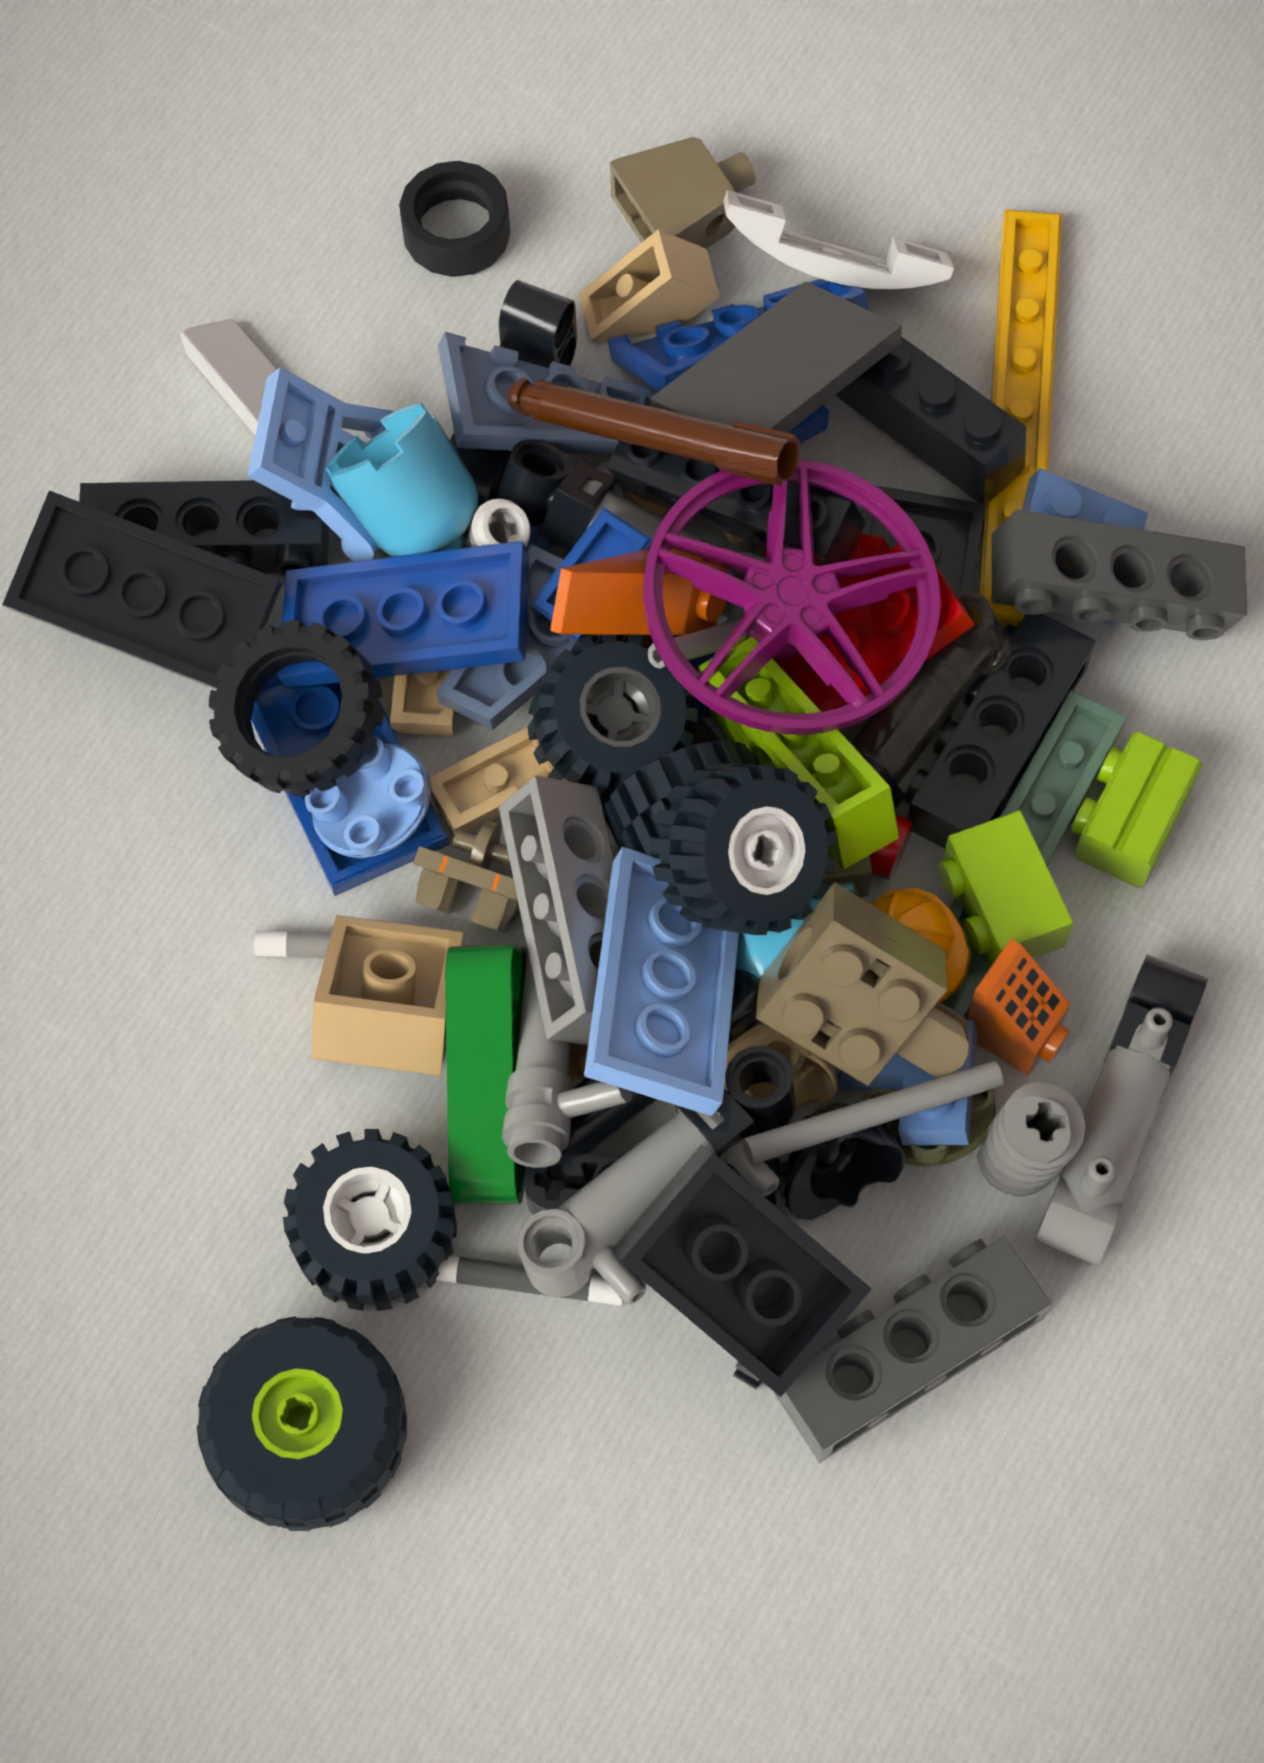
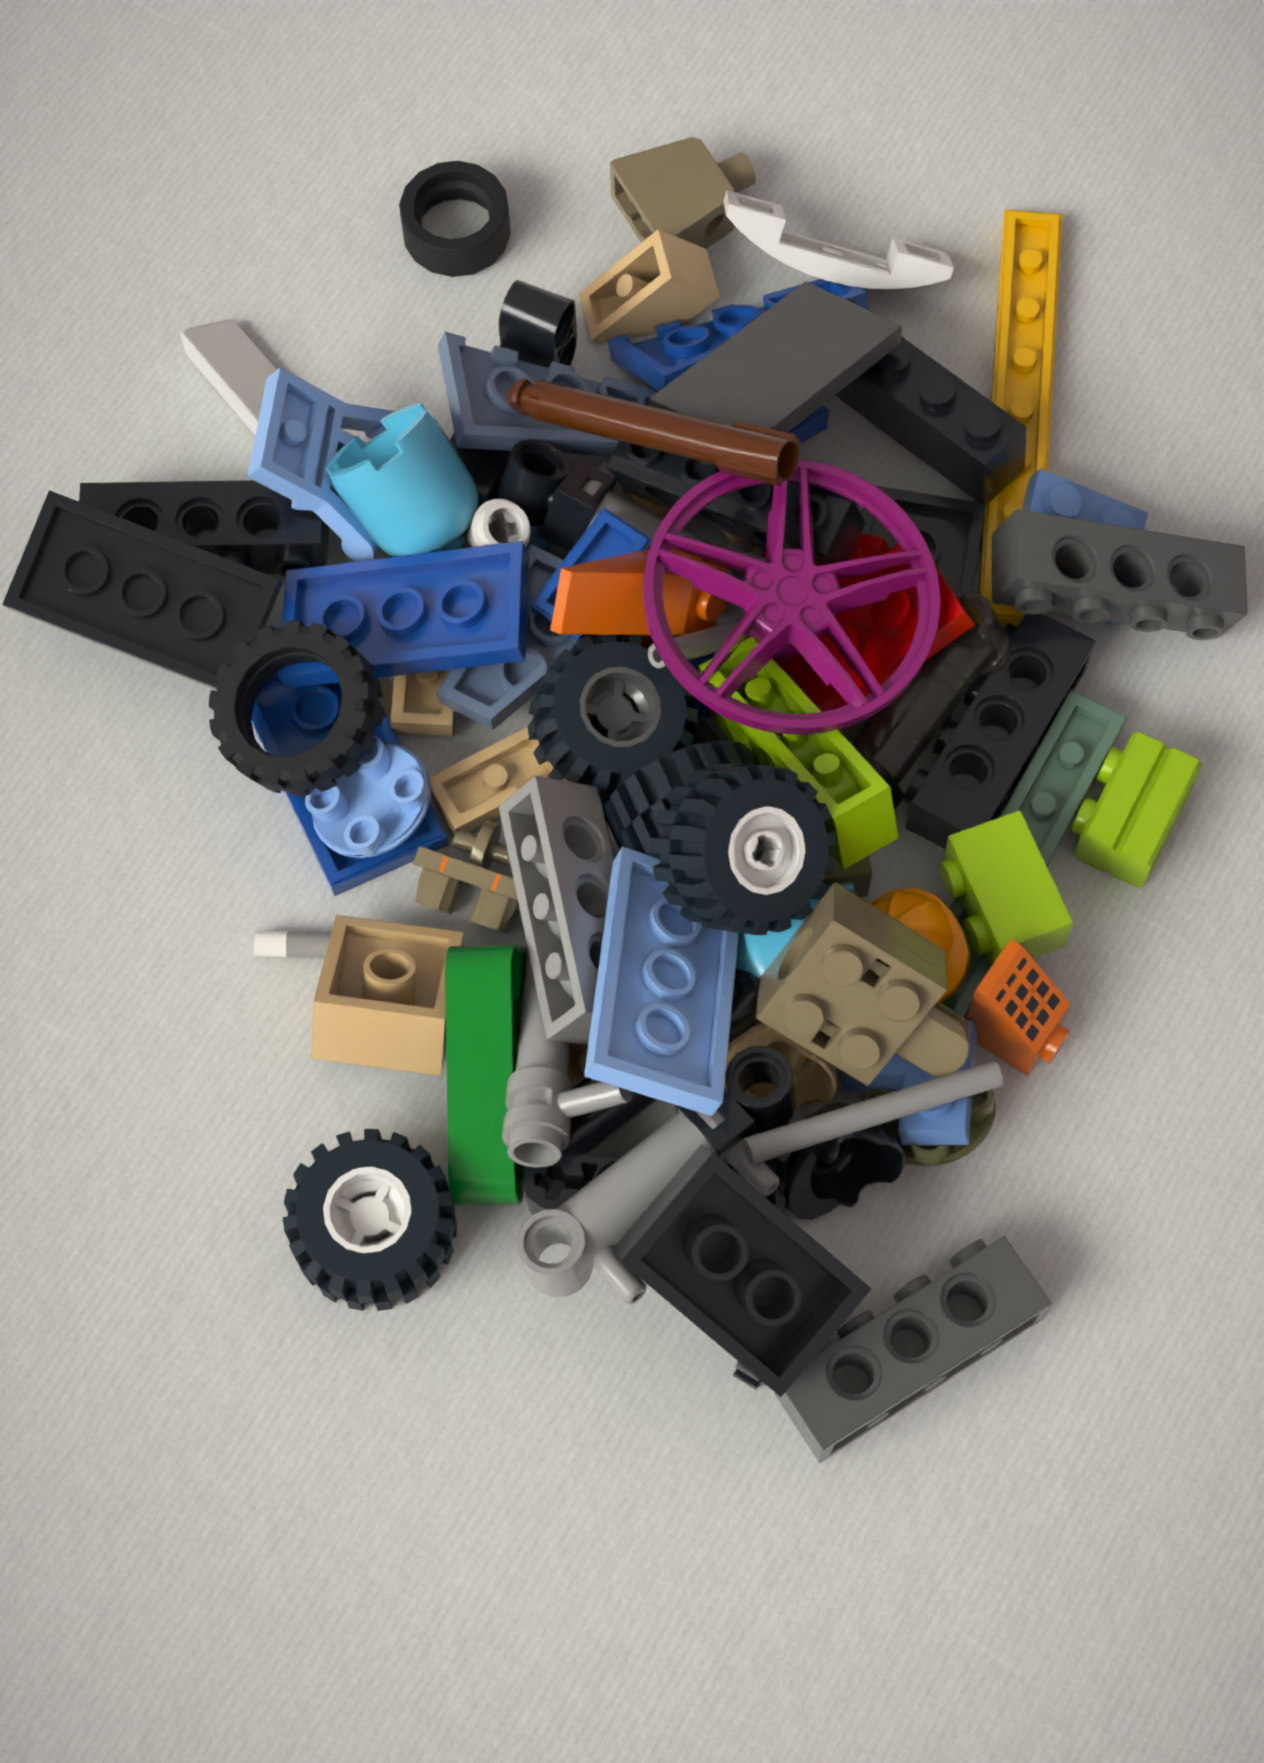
(302, 1423): black wheel -> none
(514, 1278): dark grey bar -> none
(887, 858): red tile -> none
(1031, 1139): light grey piece -> none
(1122, 1110): light grey piece -> none

